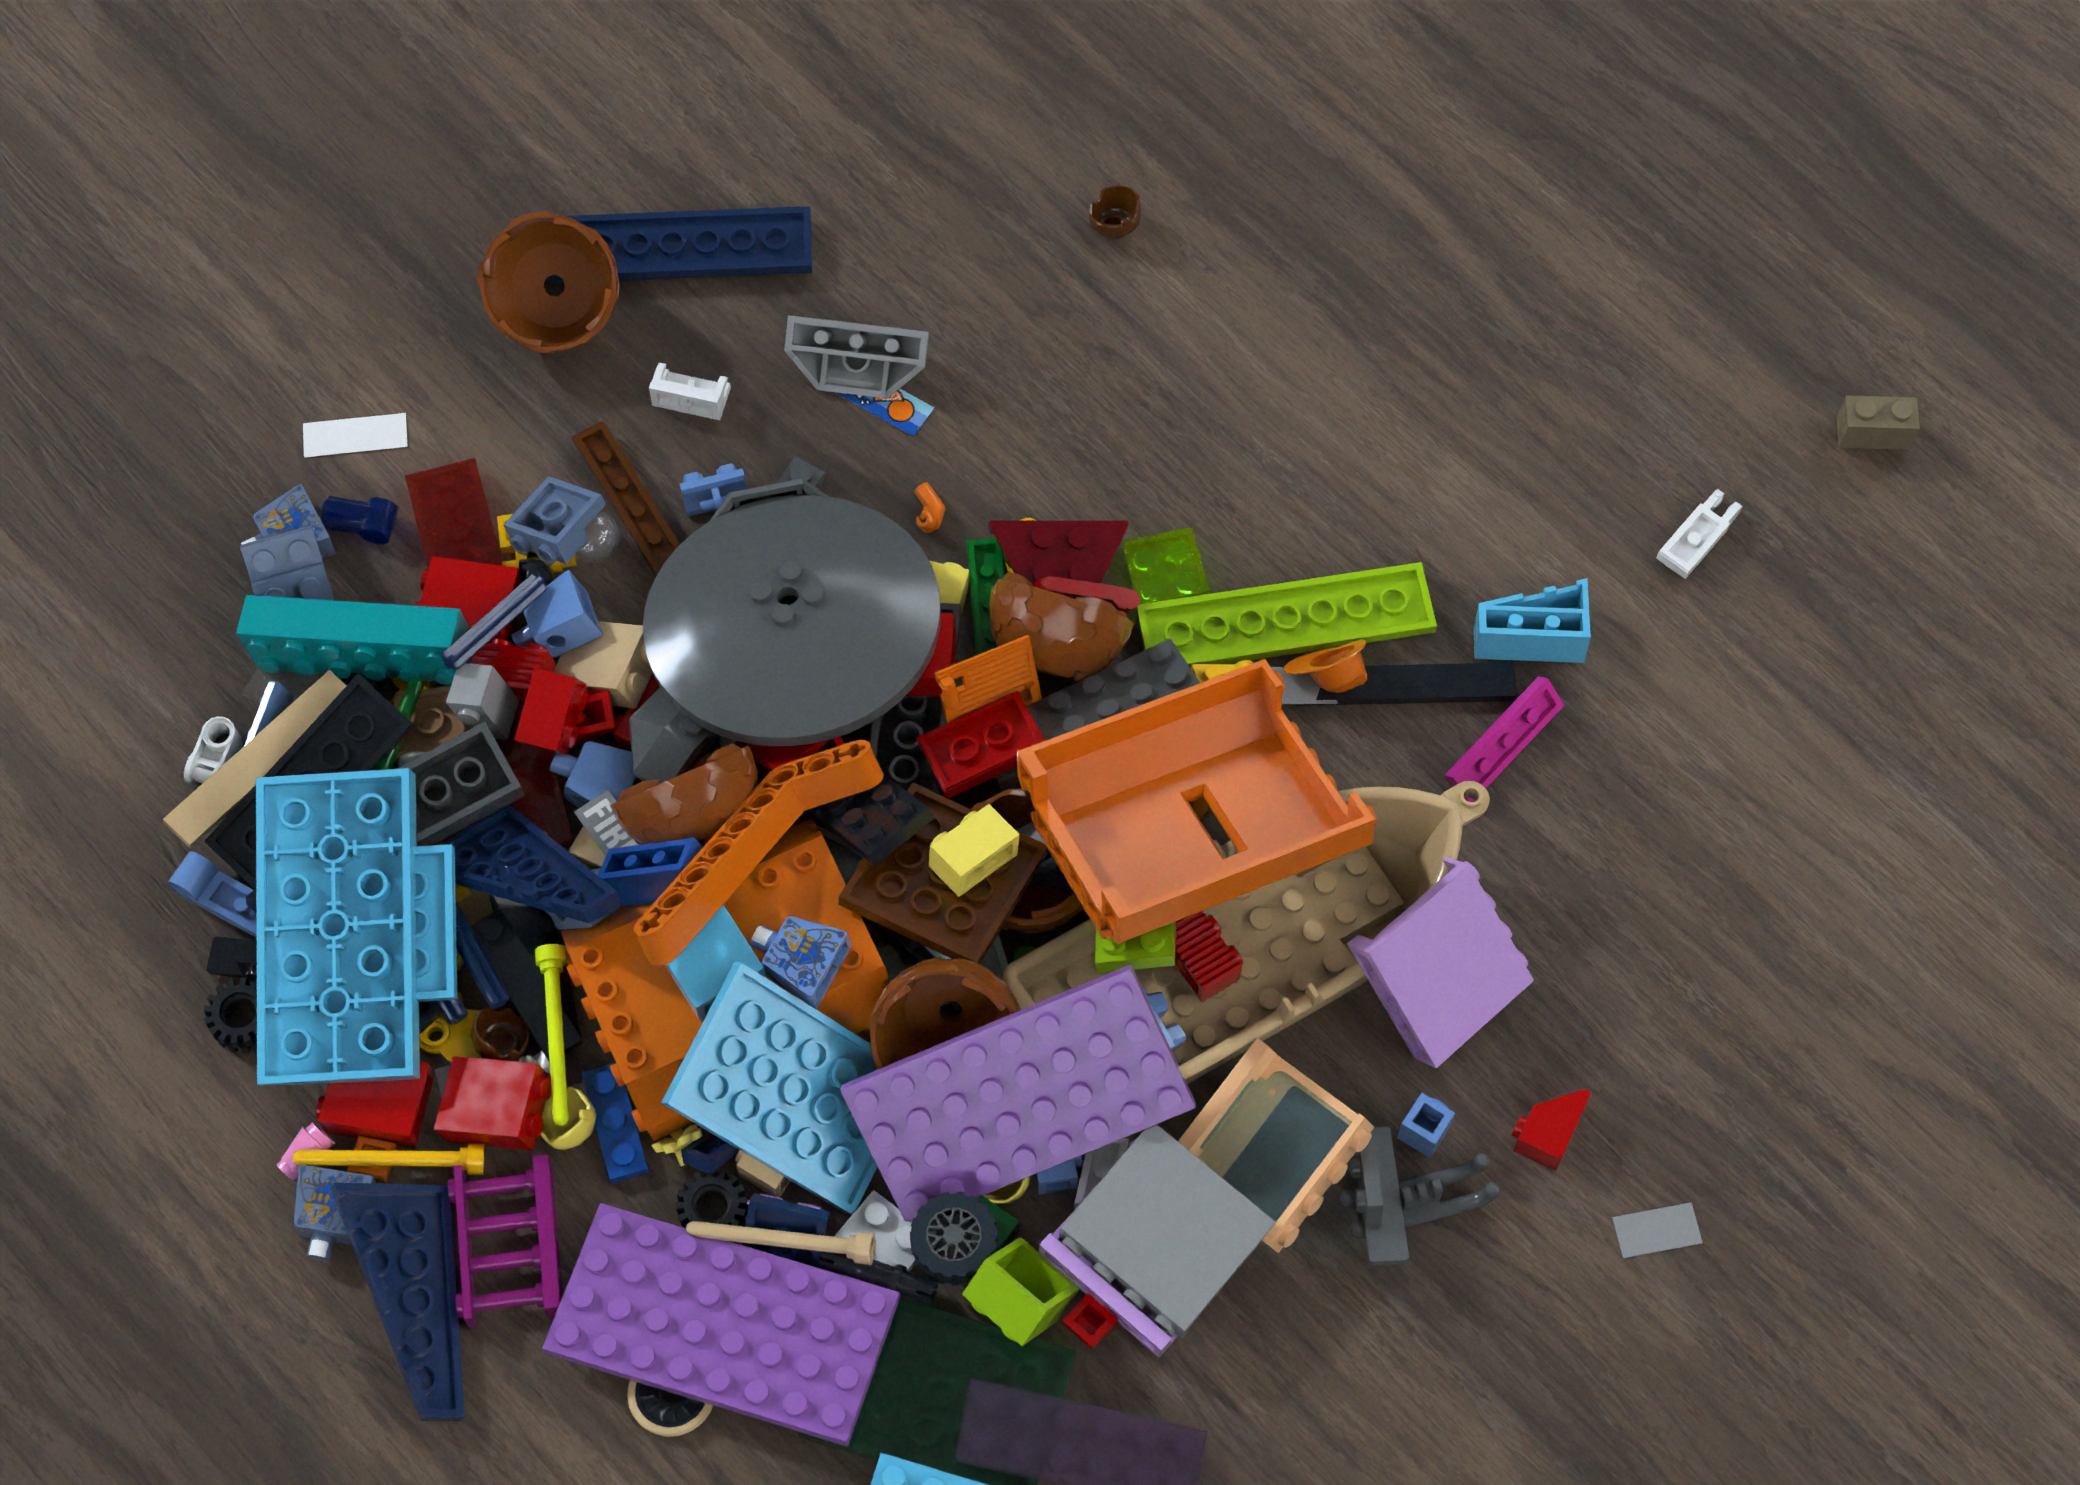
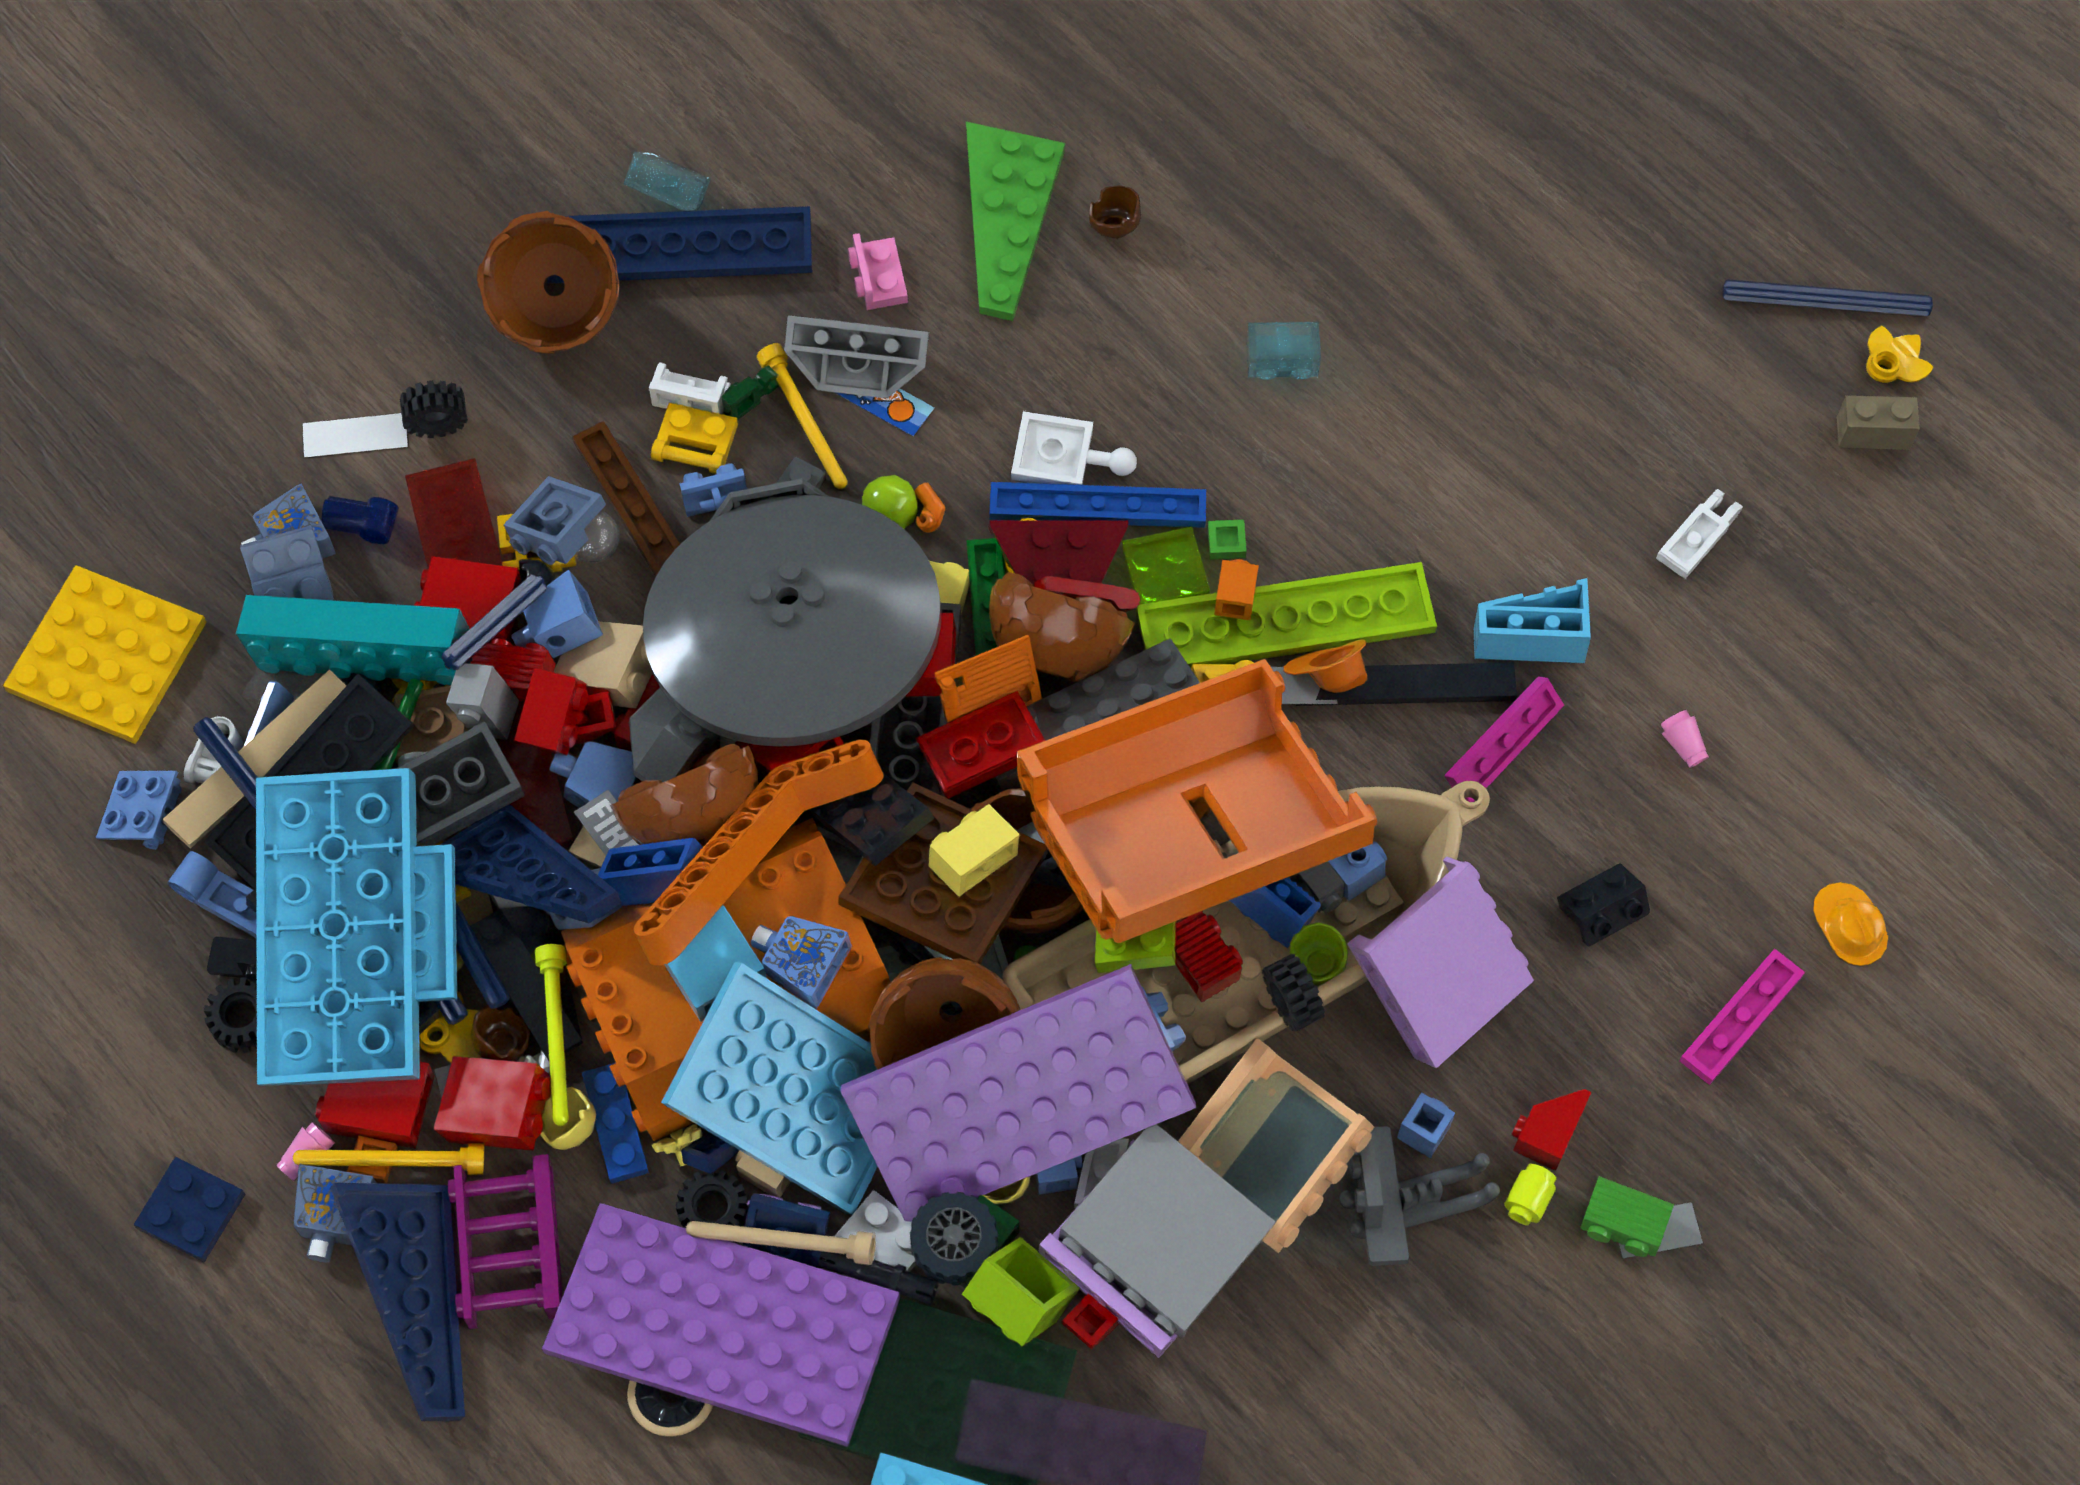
(105, 654): none -> yellow plate
(139, 806): none -> medium blue hinge
(189, 1209): none -> dark blue plate
(227, 757): none -> dark blue axle
(433, 409): none -> black tyre
(666, 181): none -> clear light blue brick
(698, 430): none -> yellow plate
(746, 395): none -> dark green plate
(777, 359): none -> yellow piece
(879, 272): none -> bright pink bracket
(892, 498): none -> lime hair
(1009, 200): none -> bright green wing
(1058, 450): none -> white plate
(1099, 503): none -> blue plate
(1226, 539): none -> bright green plate
(1236, 589): none -> orange brick
(1279, 909): none -> blue brick
(1283, 350): none -> clear light blue brick
(1293, 992): none -> black tyre
(1321, 951): none -> lime hair
(1322, 884): none -> dark grey brick
(1360, 869): none -> medium blue brick
(1530, 1194): none -> neon yellow brick
(1605, 903): none -> black bracket
(1626, 1217): none -> bright green brick
(1685, 738): none -> bright pink cone
(1742, 1016): none -> dark pink plate
(1827, 297): none -> dark blue axle
(1851, 923): none -> light orange piece
(1898, 355): none -> yellow plate

